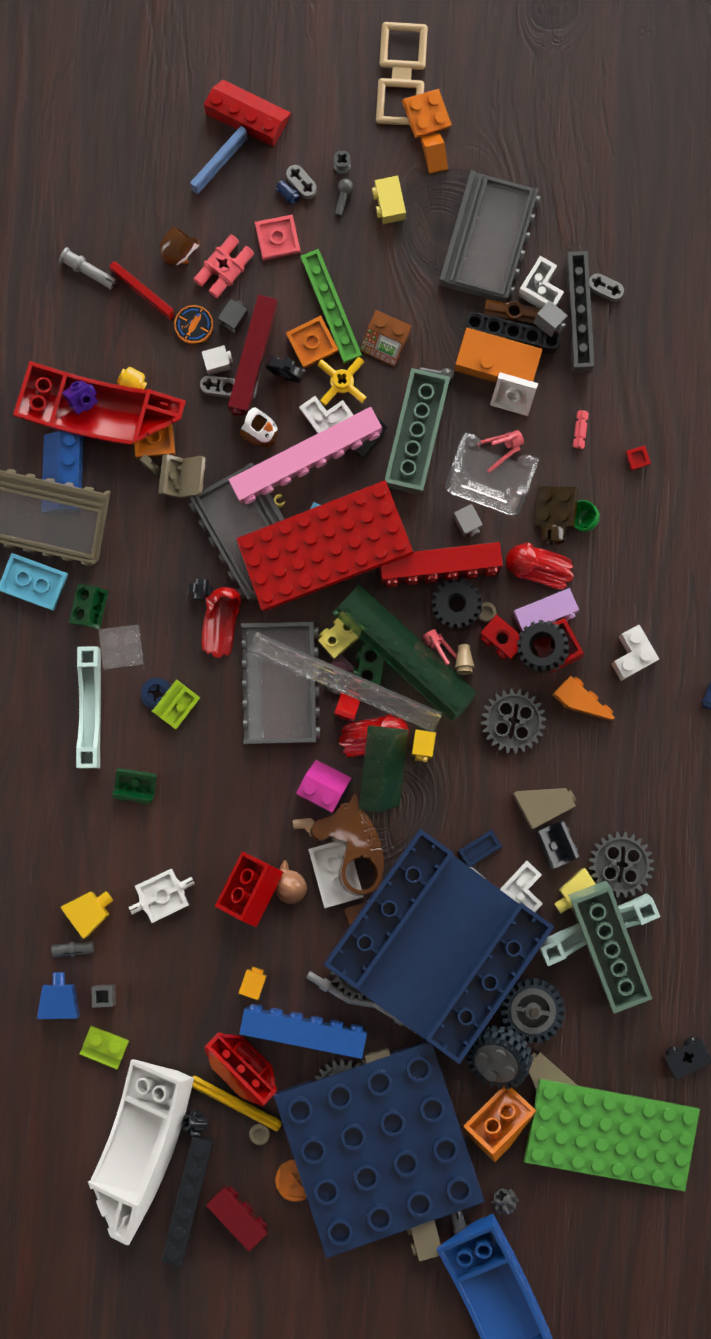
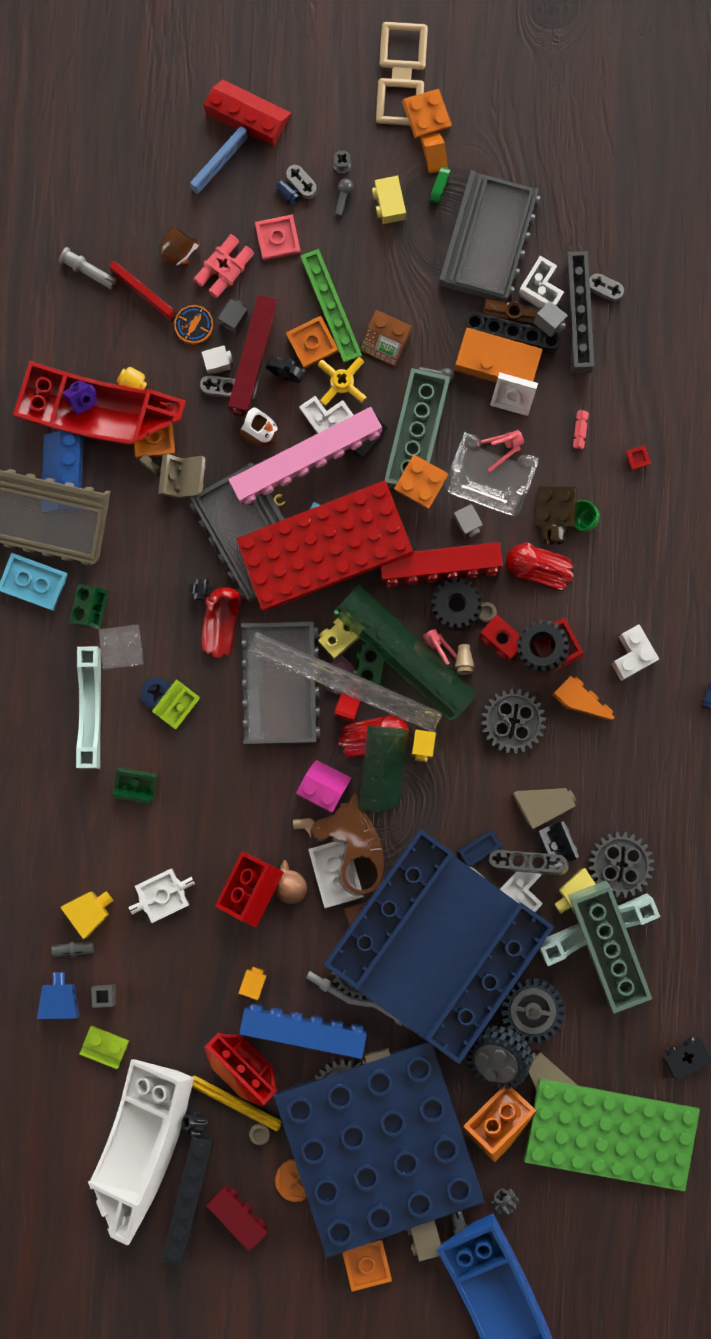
(367, 1265): none -> orange plate
(421, 481): none -> orange plate
(440, 185): none -> green beam
(529, 859): none -> dark grey beam
(550, 608): lavender brick -> none

